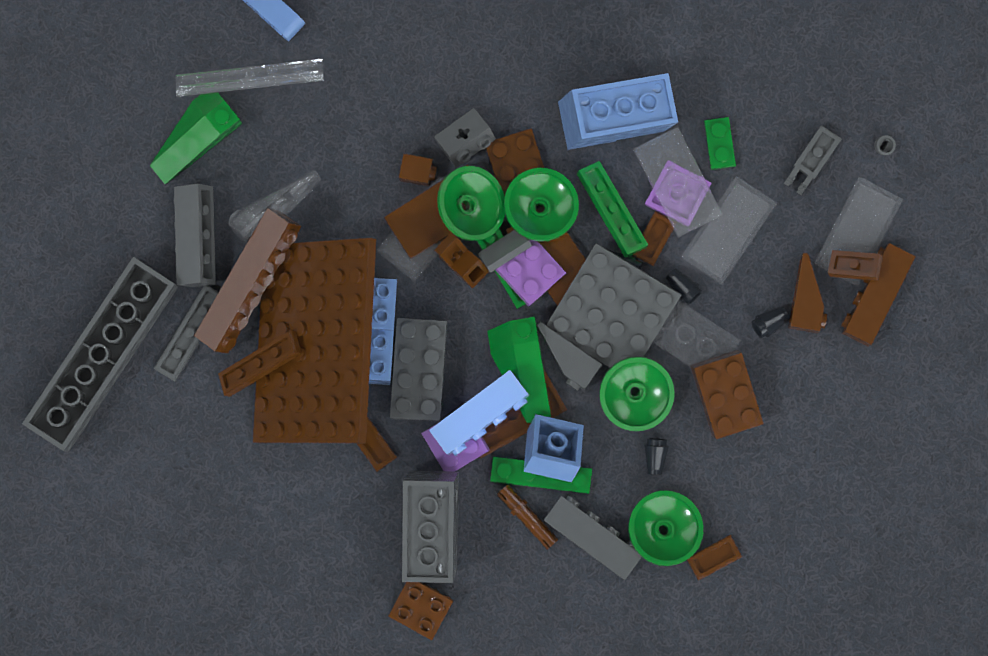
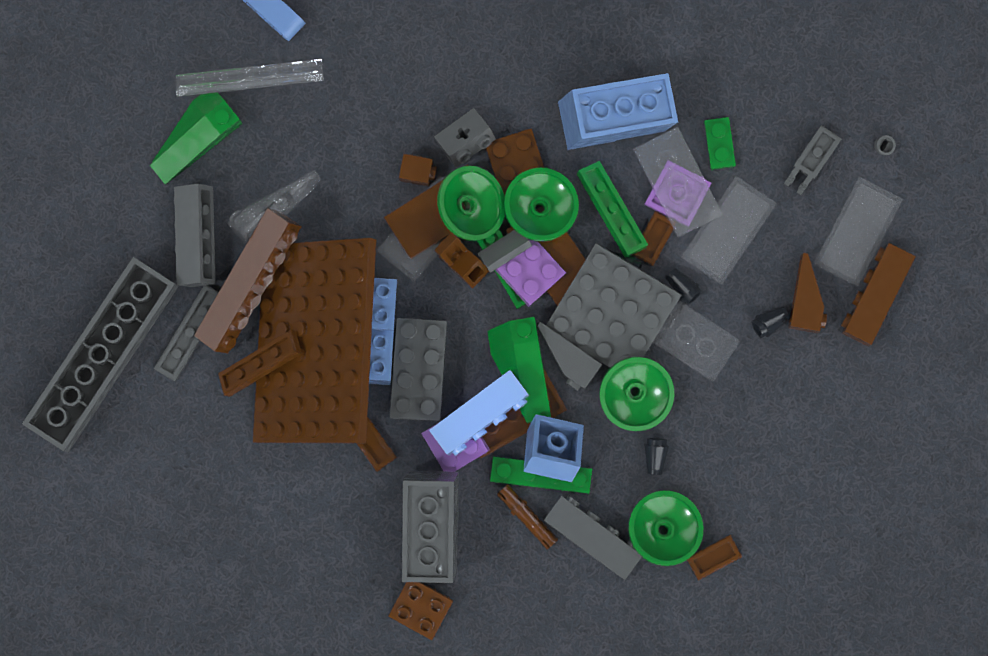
(727, 394): reddish brown brick -> none
(855, 265): reddish brown plate -> none

